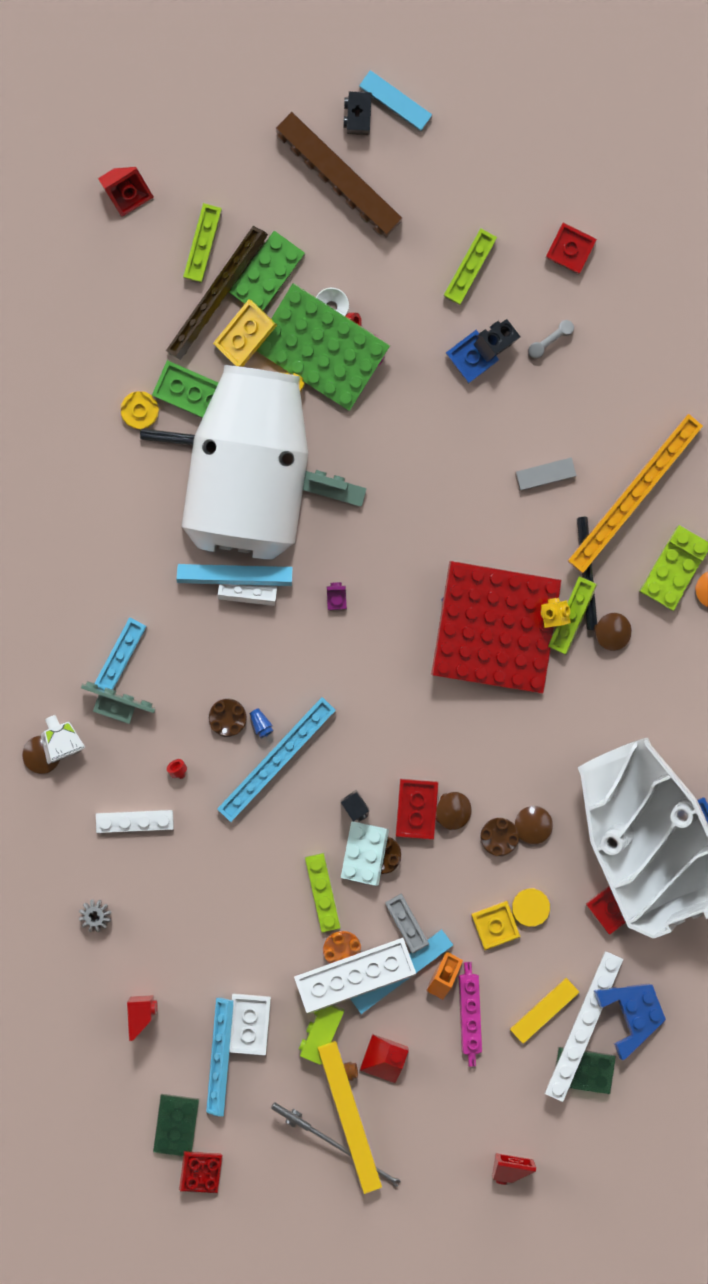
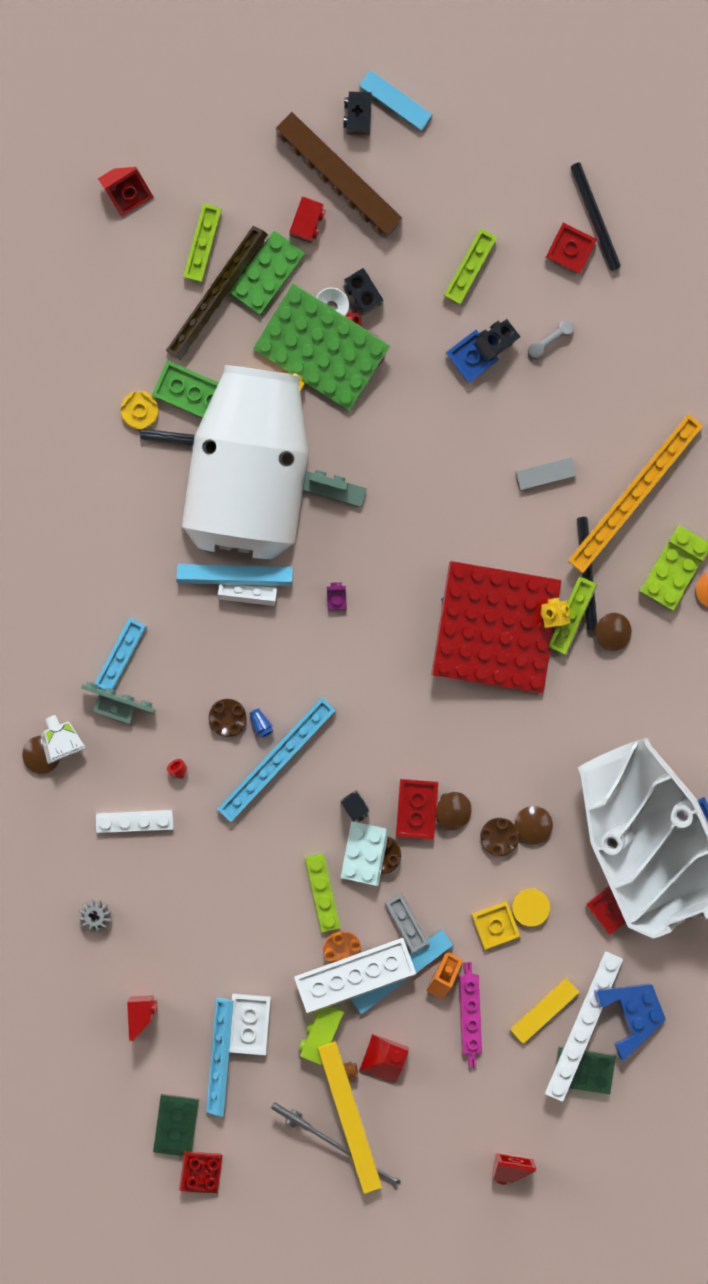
(245, 334): yellow plate -> none
(307, 219): none -> red brick
(367, 289): none -> black brick
(595, 216): none -> black axle

